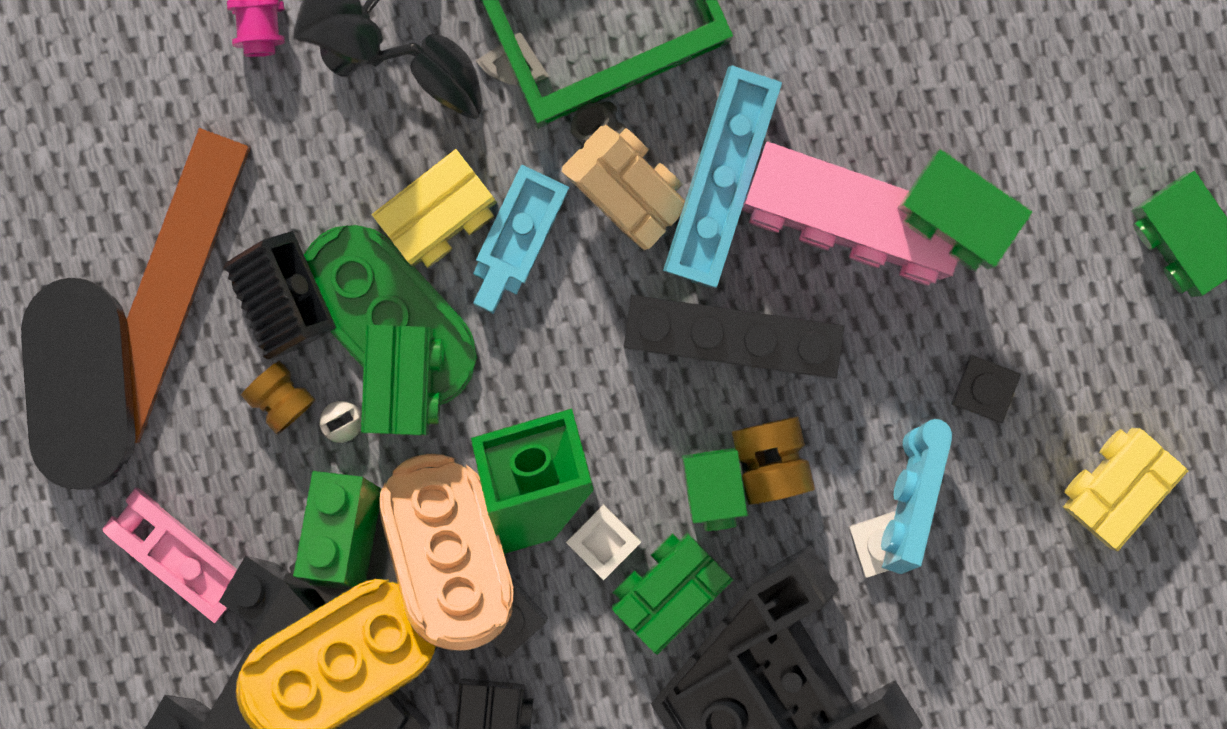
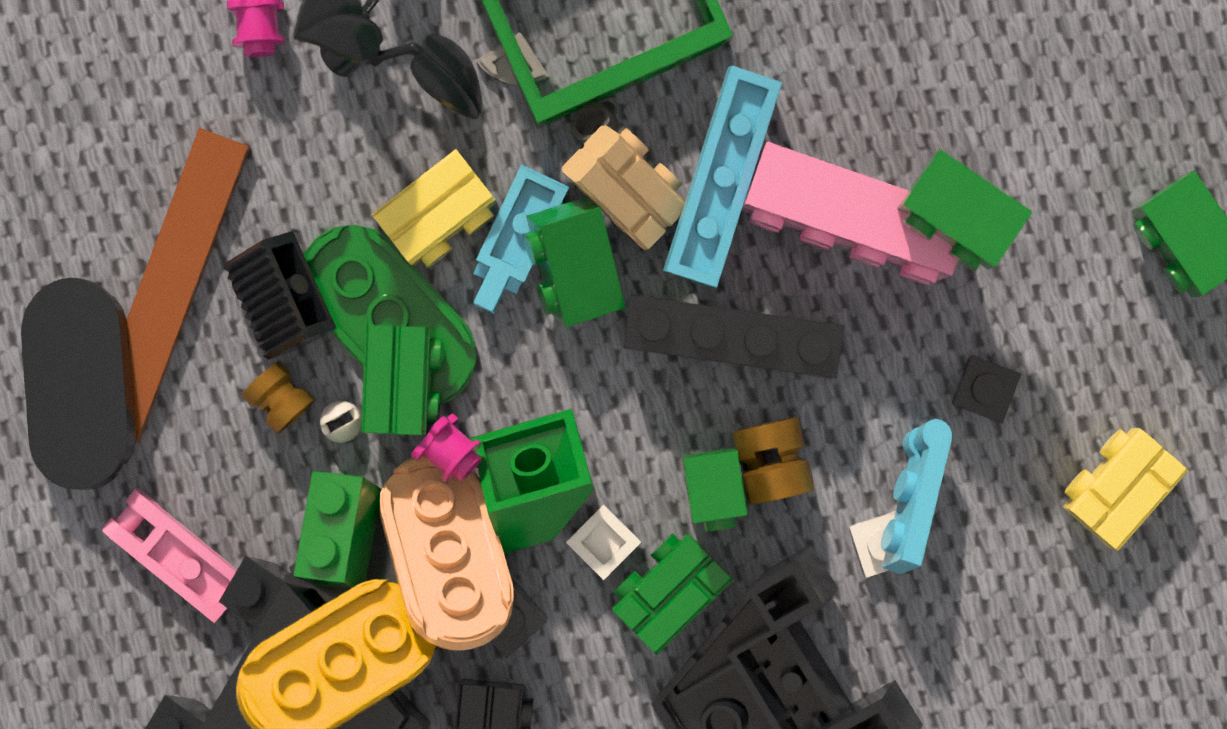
(449, 450): none -> dark pink brick
(574, 262): none -> green brick

